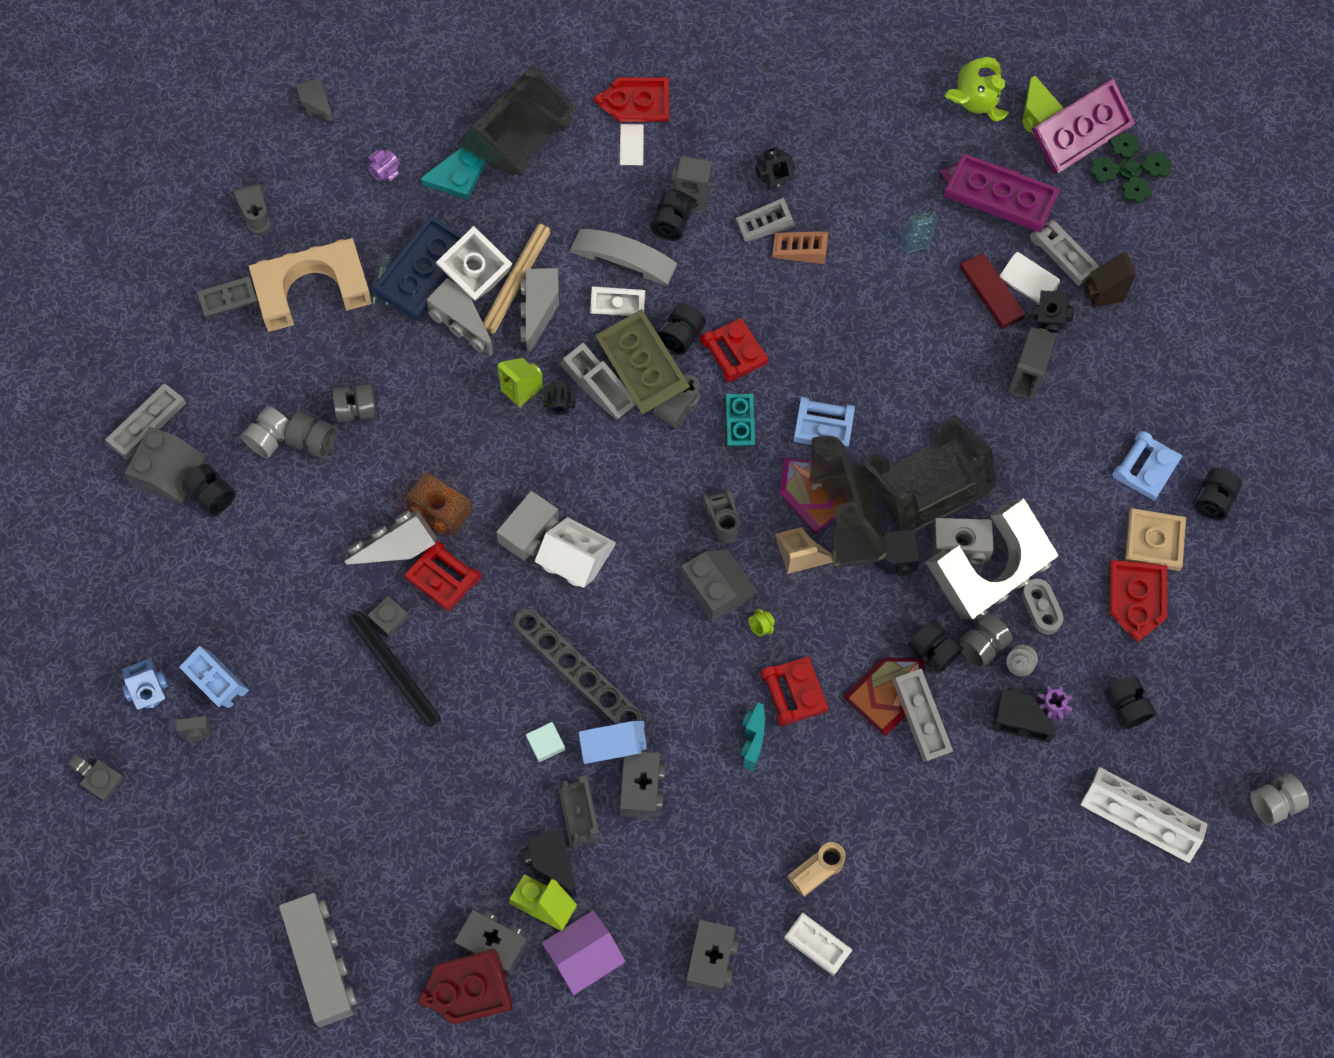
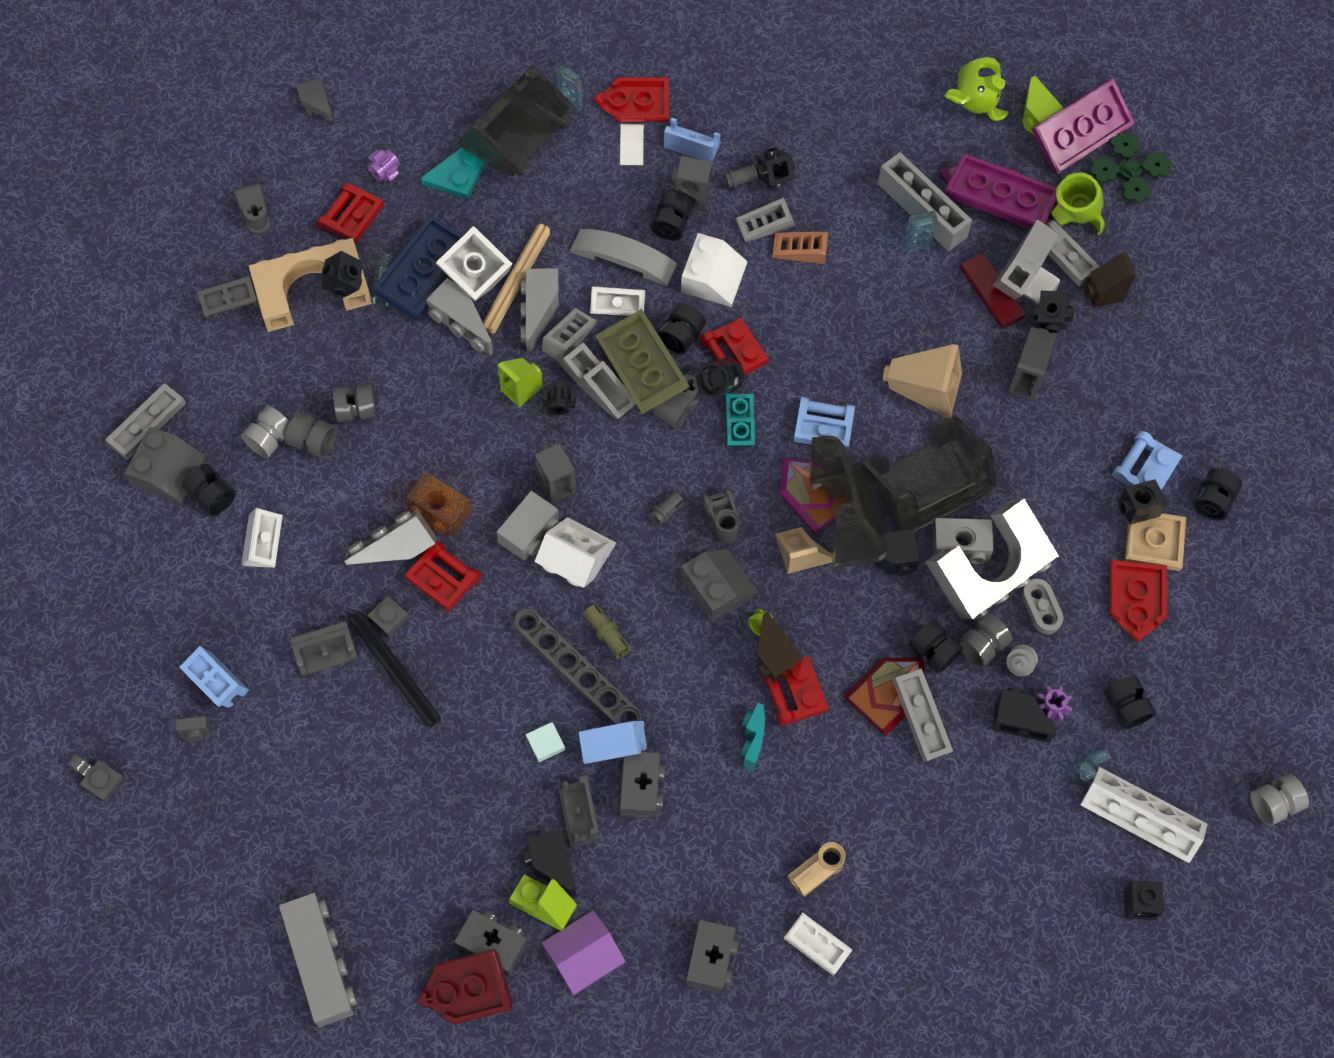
(144, 684): medium blue brick -> none
(262, 538): none -> white slope
(323, 648): none -> dark grey hinge
(342, 274): none -> black brick
(356, 217): none -> red plate
(555, 473): none -> dark grey brick
(558, 347): none -> light grey slope
(570, 86): none -> clear light blue plate
(607, 631): none -> olive pin
(661, 513): none -> dark grey pin
(691, 142): none -> light blue hinge
(713, 271): none -> white slope
(720, 377): none -> black wheel
(740, 176): none -> dark grey pin
(776, 652): none -> dark brown slope
(919, 195): none -> light grey brick
(927, 378): none -> tan slope
(1026, 260): none -> light grey slope
(1079, 201): none -> lime piece
(1090, 761): none -> clear light blue arm
(1144, 900): none -> black brick
(1151, 502): none -> black brick

